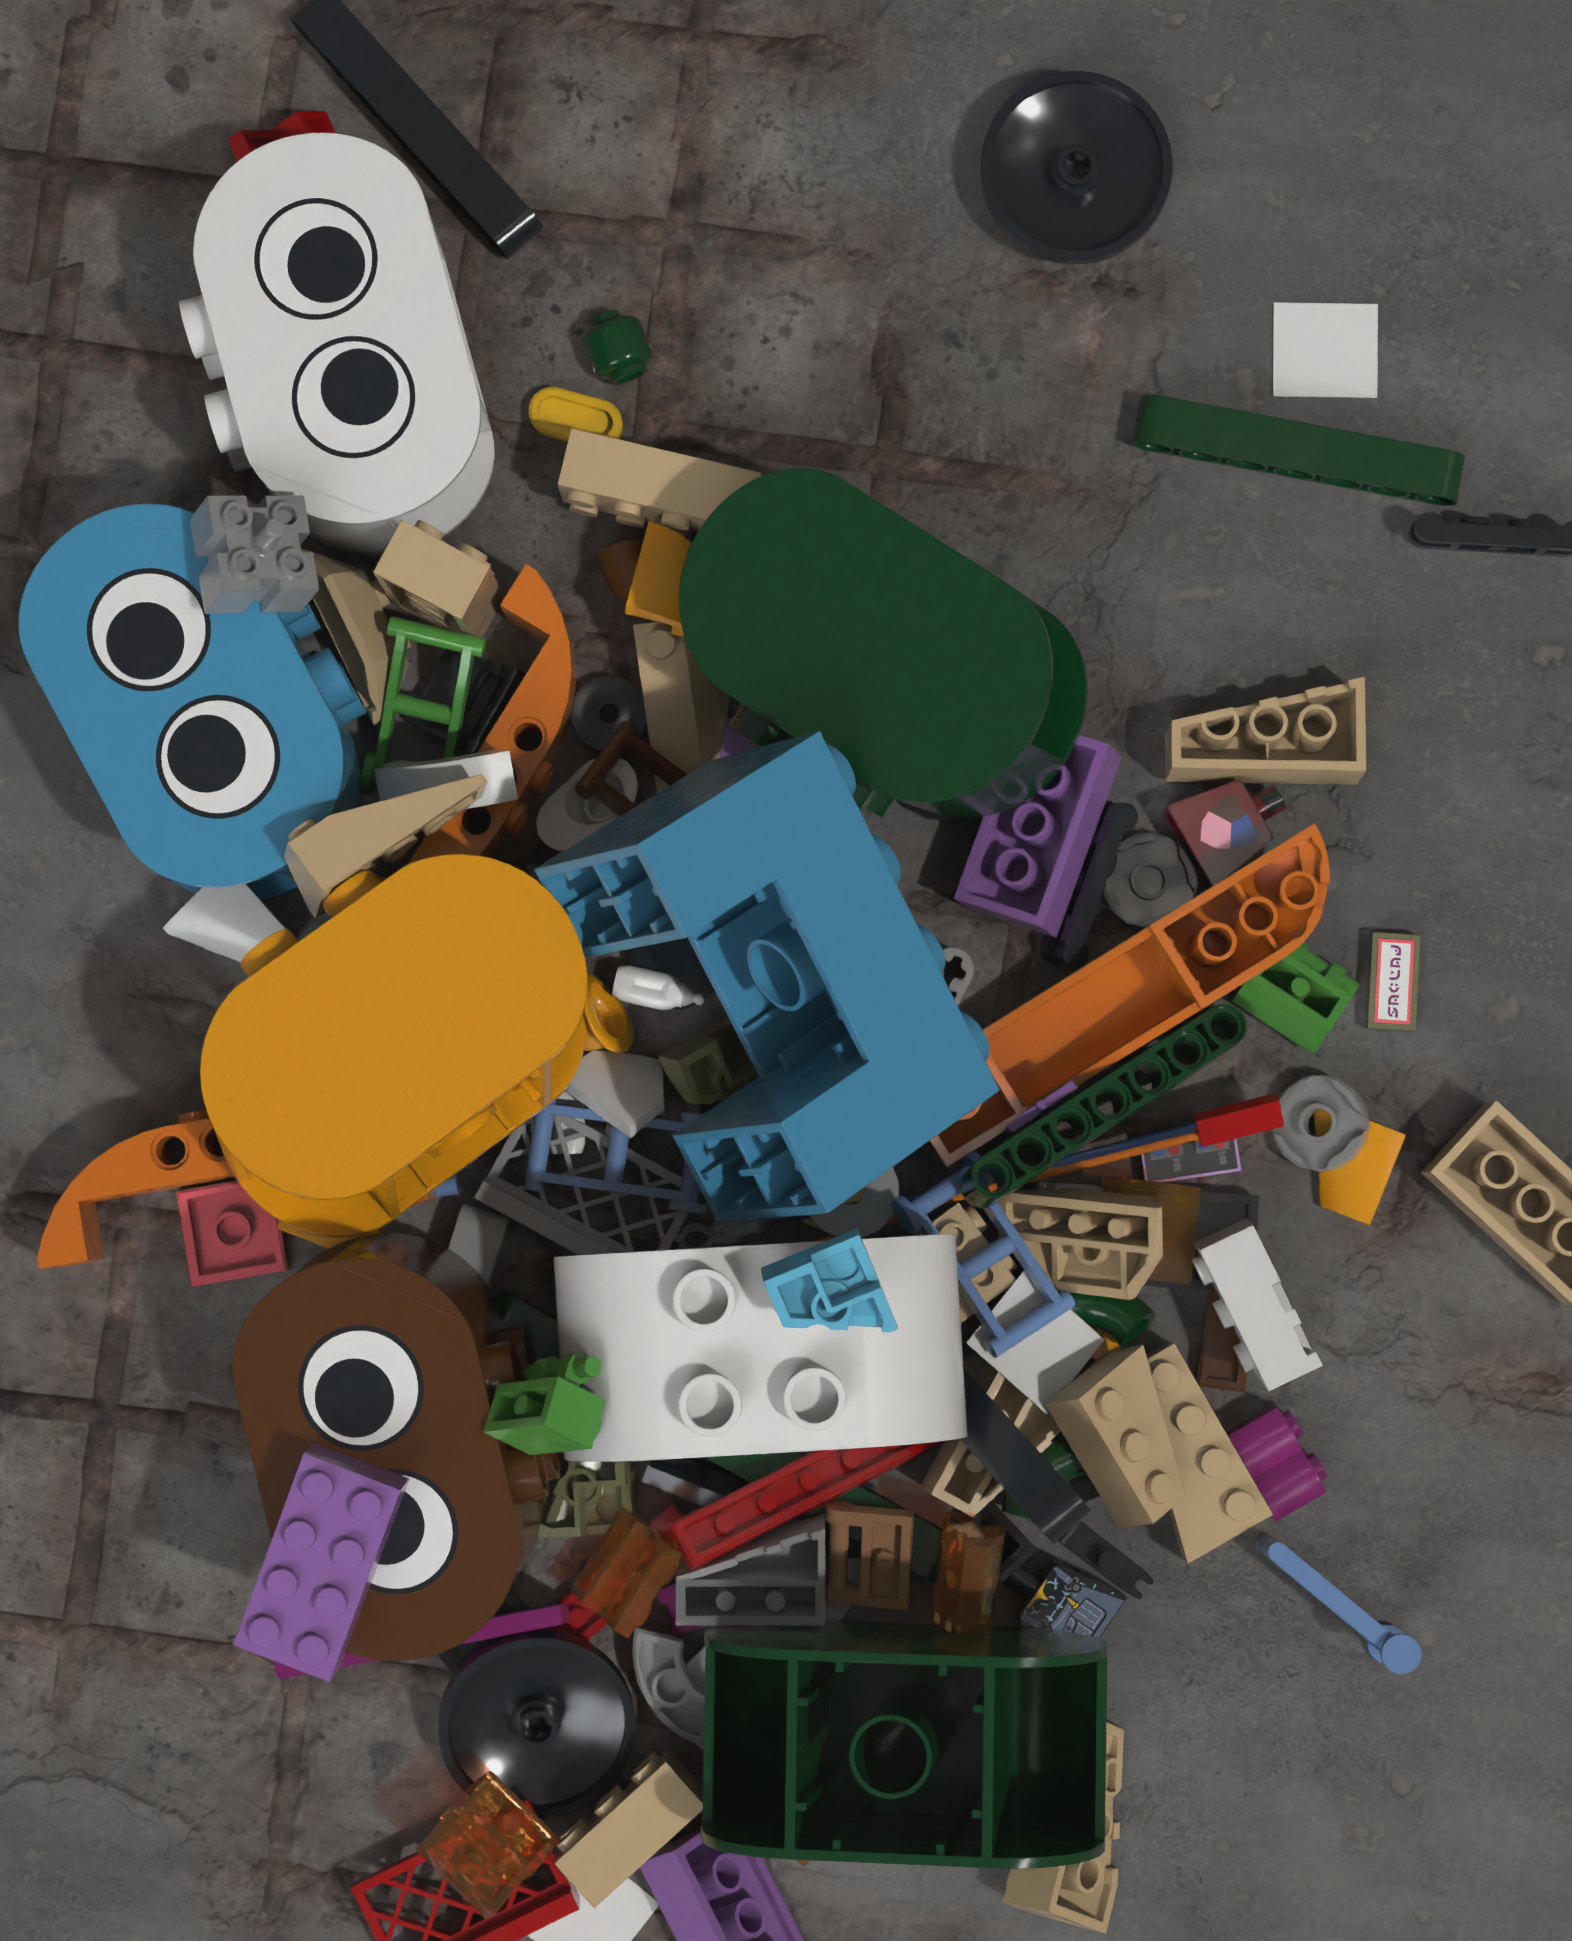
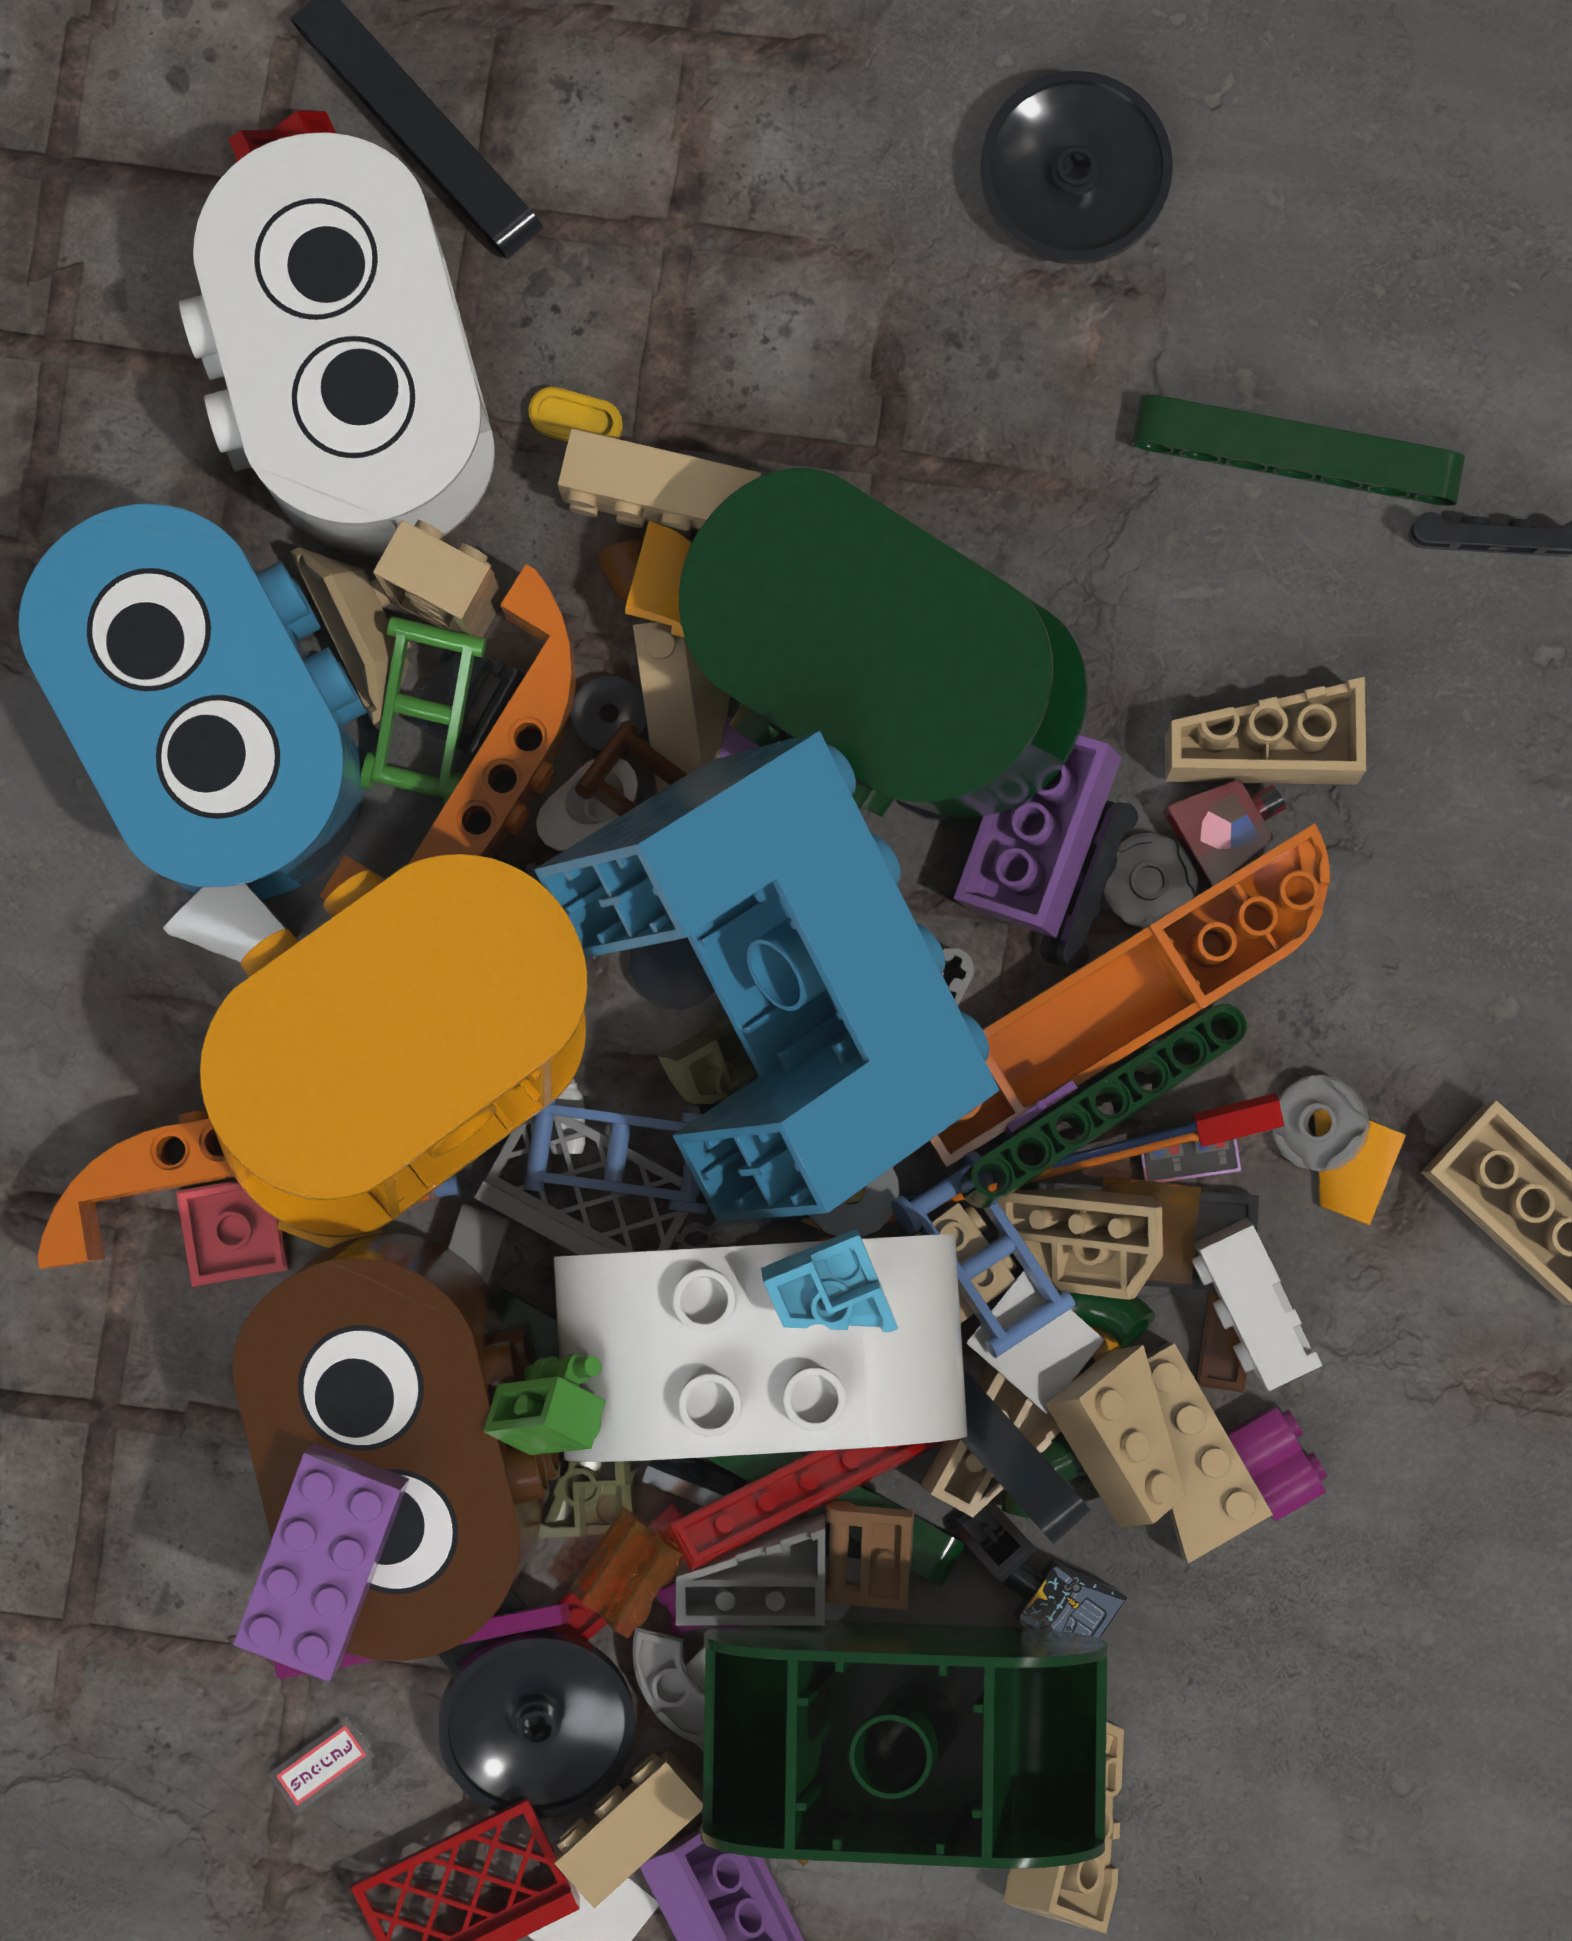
(254, 554): light grey brick -> none
(322, 1764): none -> tile
(359, 838): tan wedge -> none
(408, 777): white arch -> none
(488, 1844): clear orange brick -> none
(606, 1019): light orange hat -> none
(617, 347): dark green head -> none
(620, 1088): white slope -> none
(652, 989): white piece -> none
(967, 1575): clear orange brick -> none
(1105, 1558): black piece -> none
(1299, 996): bright green brick -> none
(1325, 350): white sticker -> none
(1384, 1641): medium blue piece -> none
(1392, 981): tile -> none

